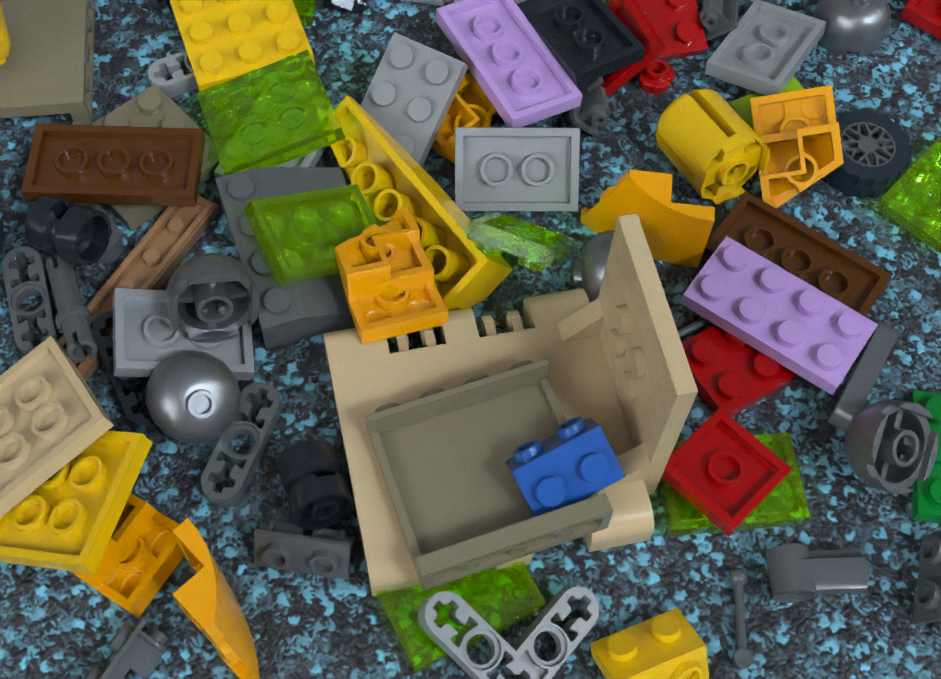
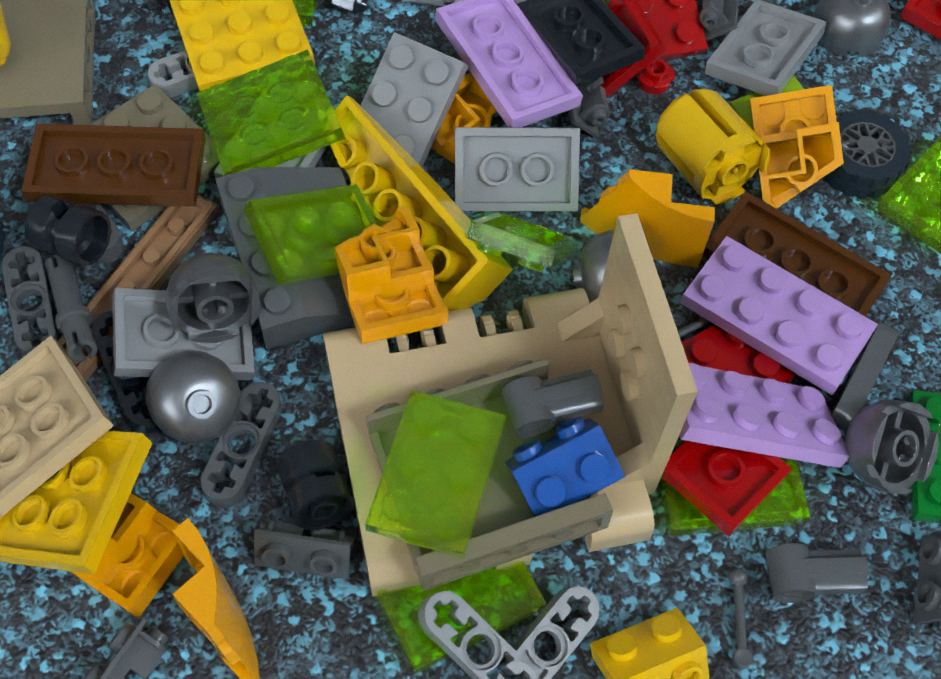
(436, 474): none -> clear neon green plate
(538, 404): none -> dark grey piece
(763, 418): none -> lavender plate

